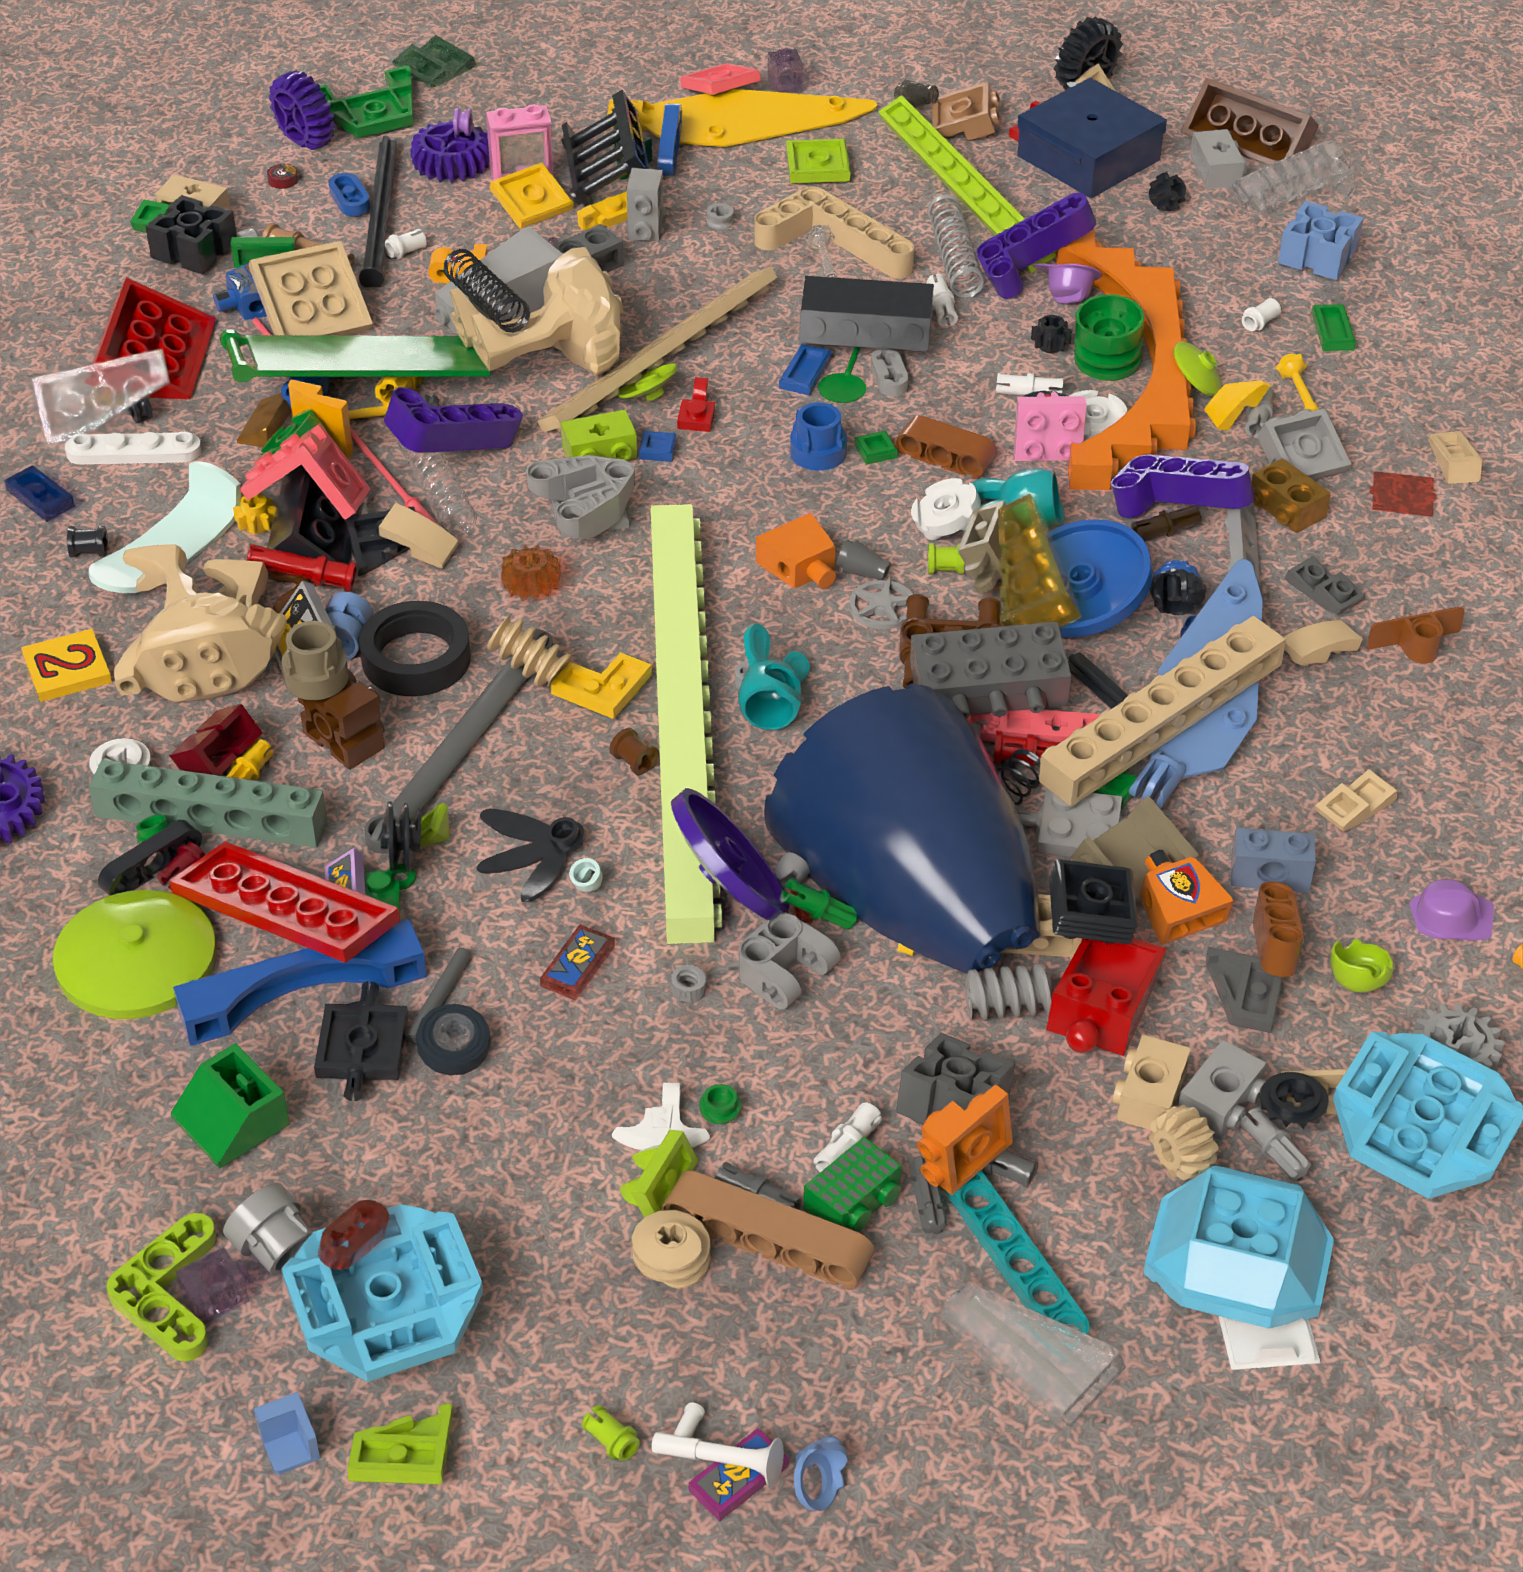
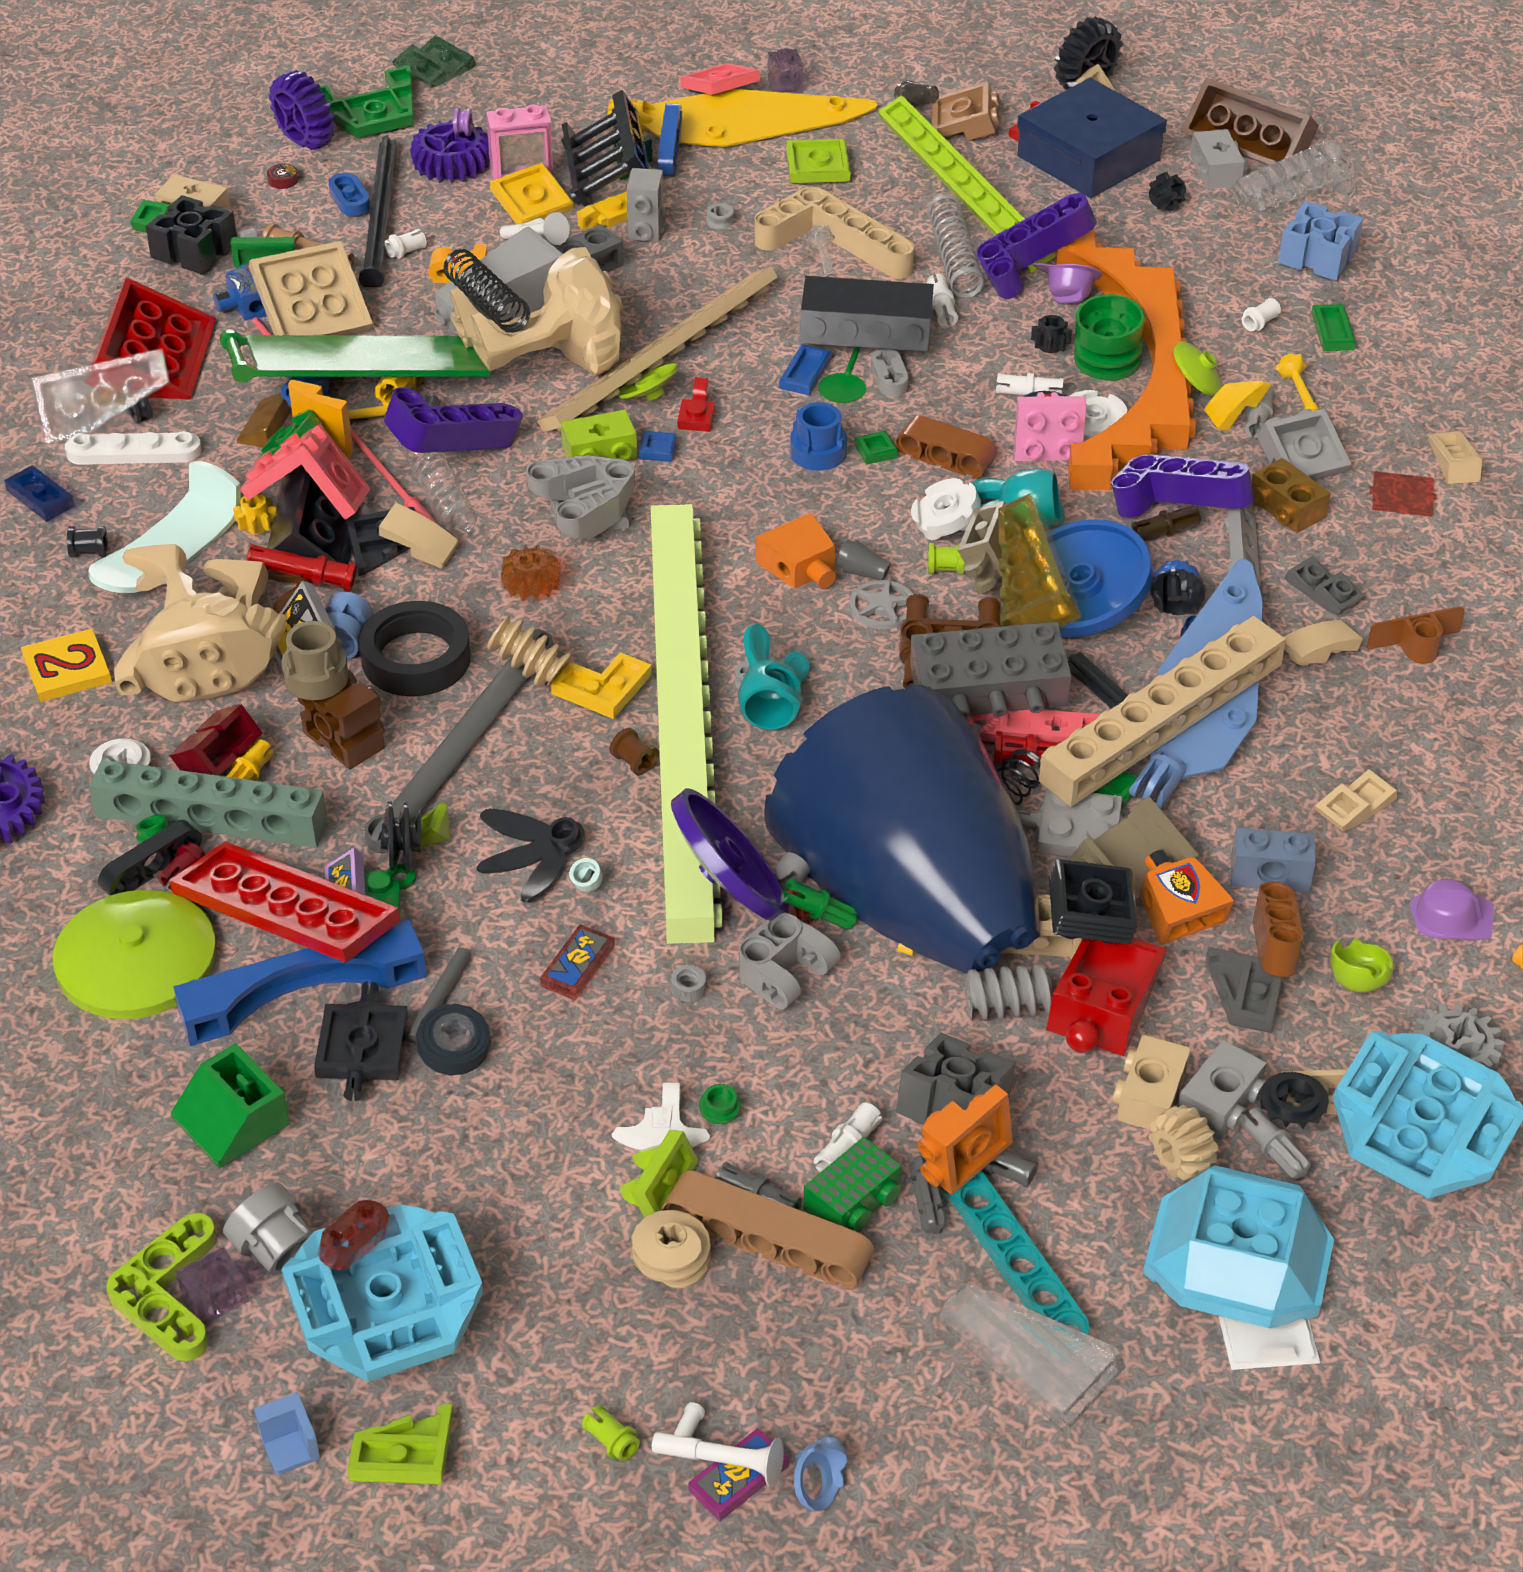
(554, 228): none -> white piece

